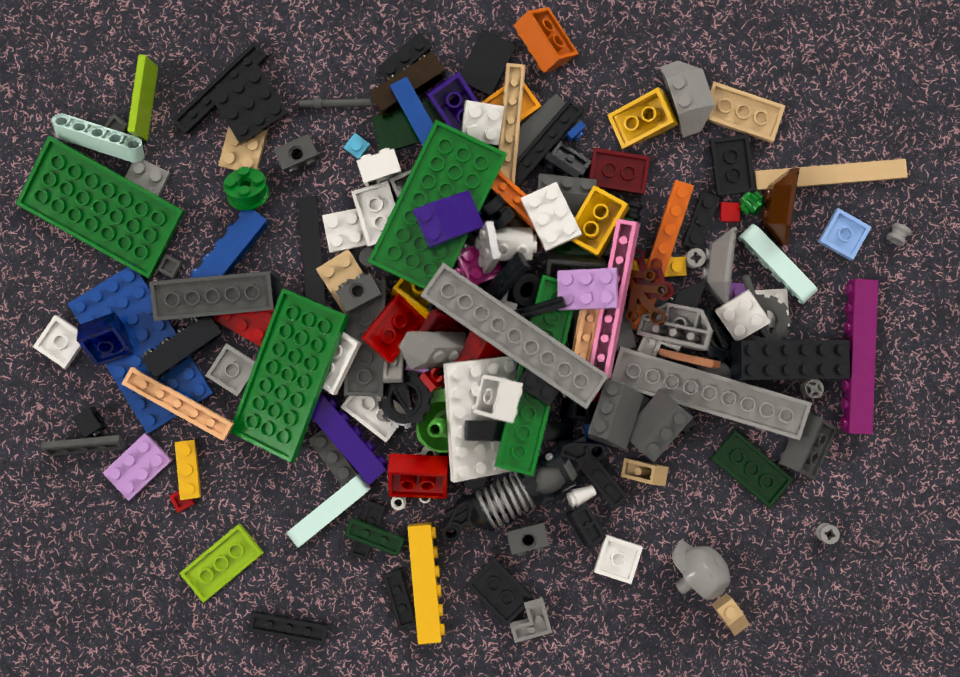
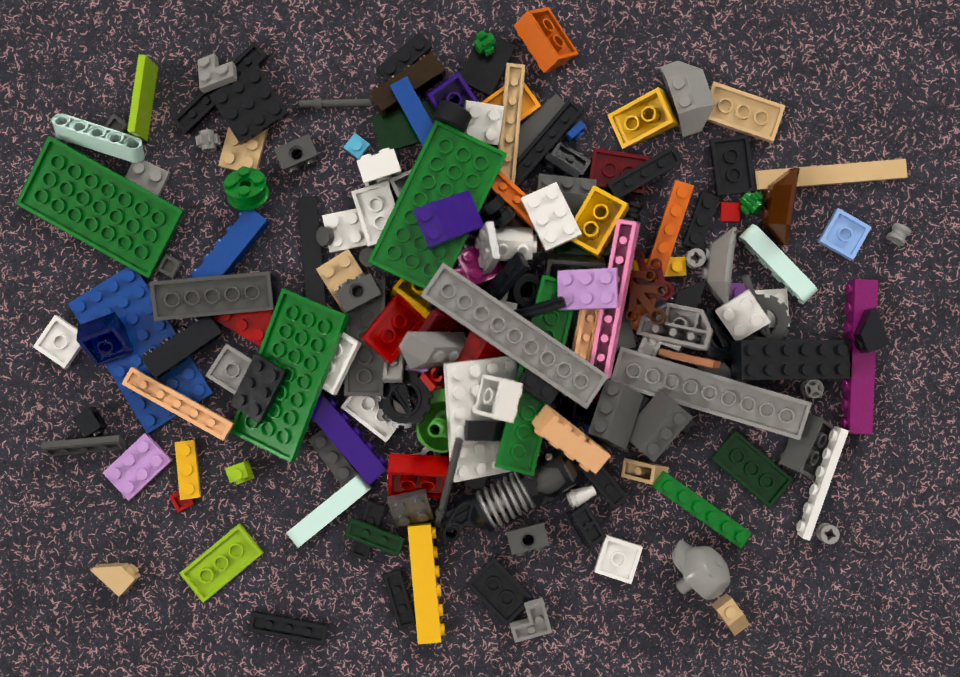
(117, 576): none -> tan slope
(207, 140): none -> light grey gear
(215, 76): none -> light grey plate
(240, 472): none -> lime brick
(259, 388): none -> black plate
(325, 236): none -> dark grey tile
(410, 507): none -> flat silver plate
(440, 514): none -> dark grey bar
(452, 115): none -> black tyre
(485, 43): none -> green gear
(570, 439): none -> light nougat wedge
(644, 173): none -> black plate
(701, 509): none -> green plate
(823, 479): none -> white plate
(870, 332): none -> black slope

